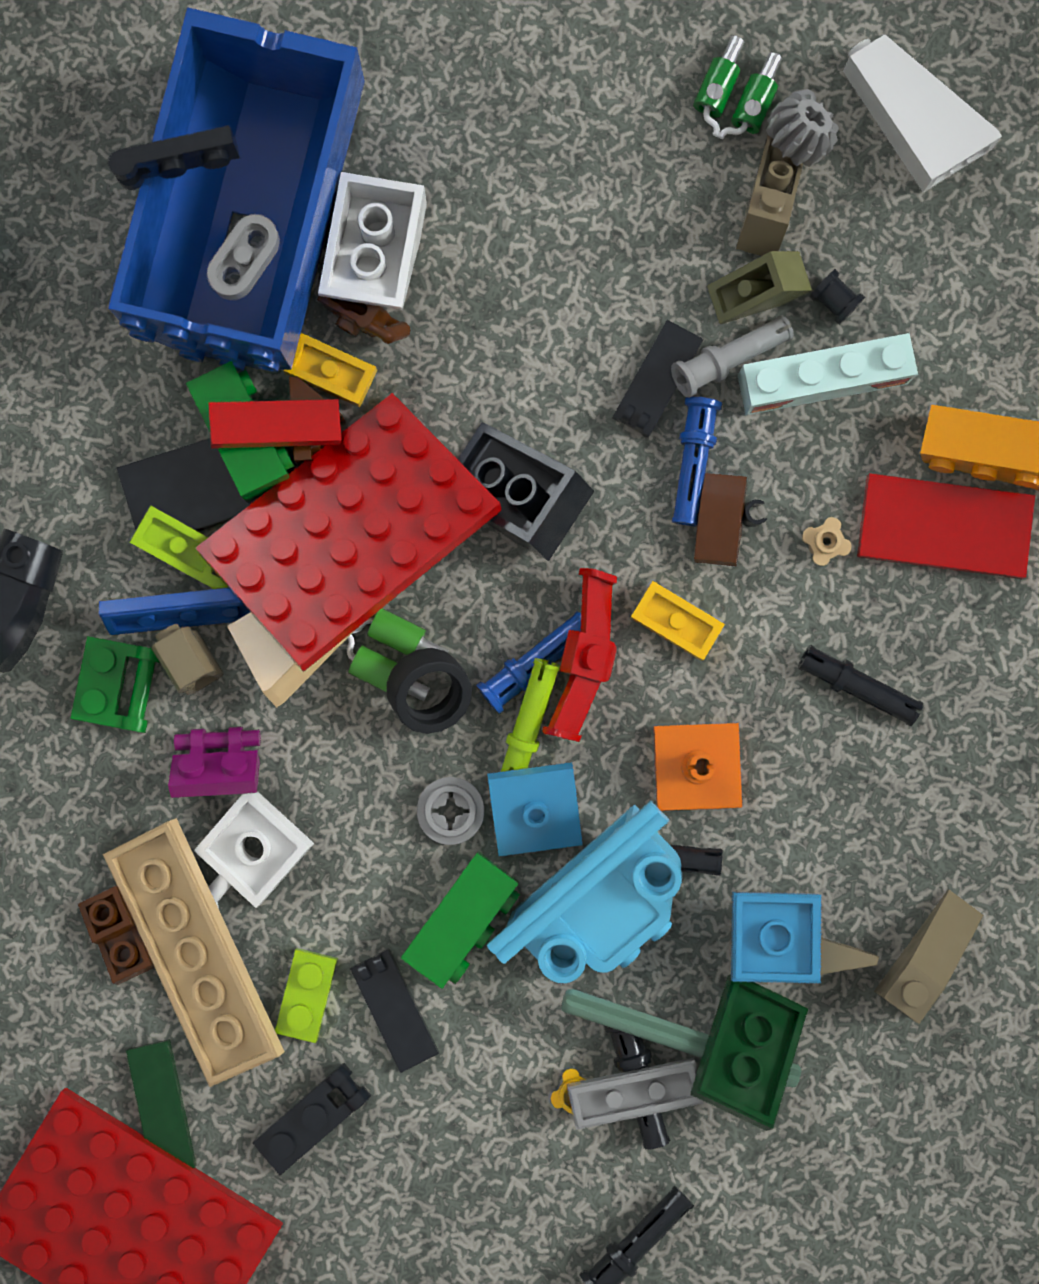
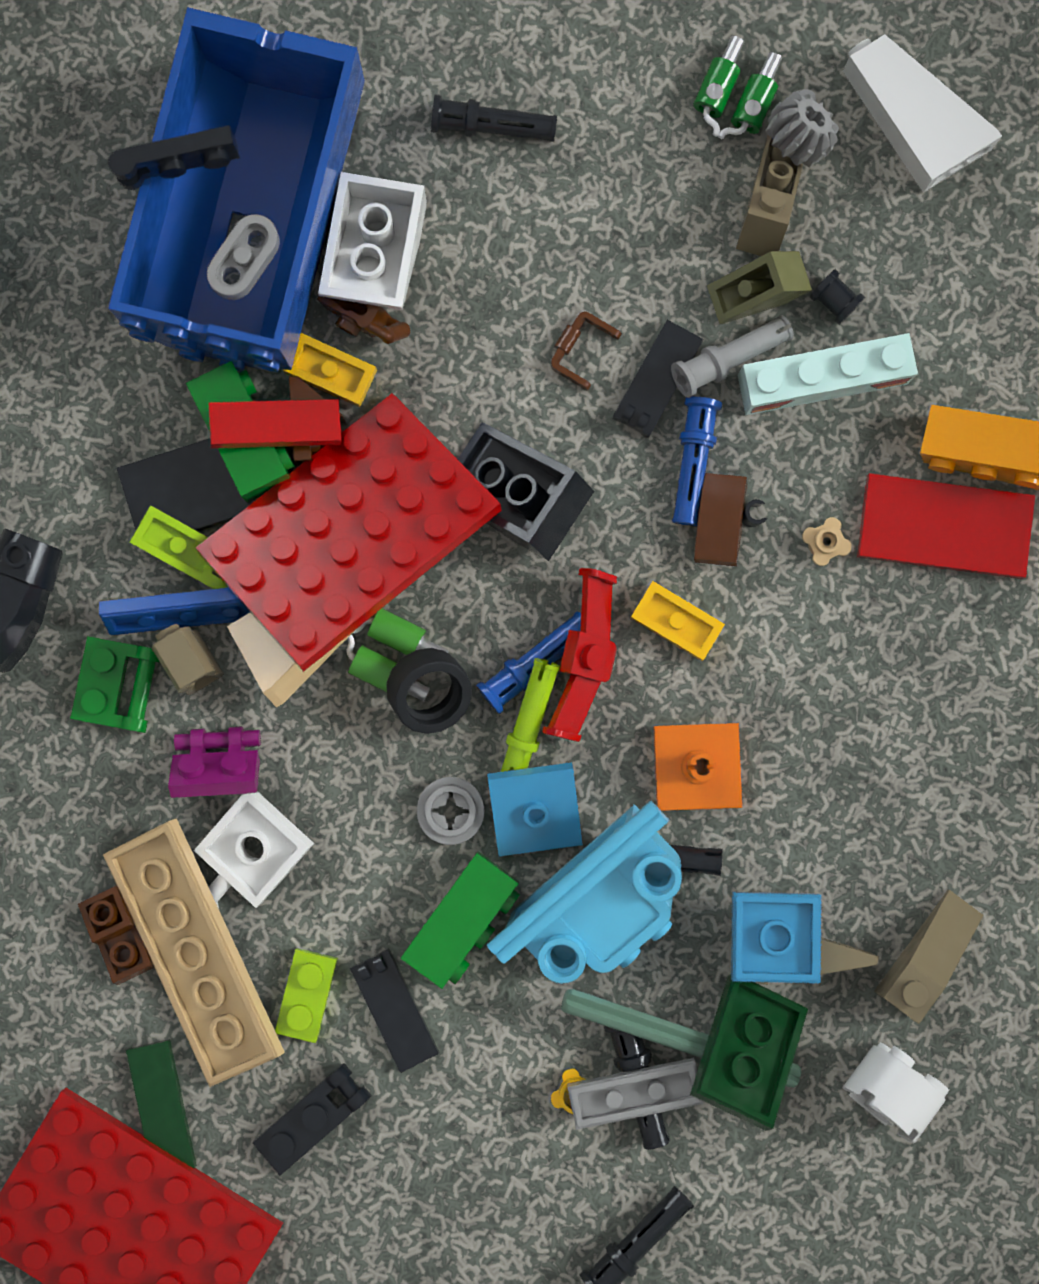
(543, 128): none -> black pin
(569, 338): none -> reddish brown piece
(860, 685): black pin -> none
(896, 1092): none -> white brick

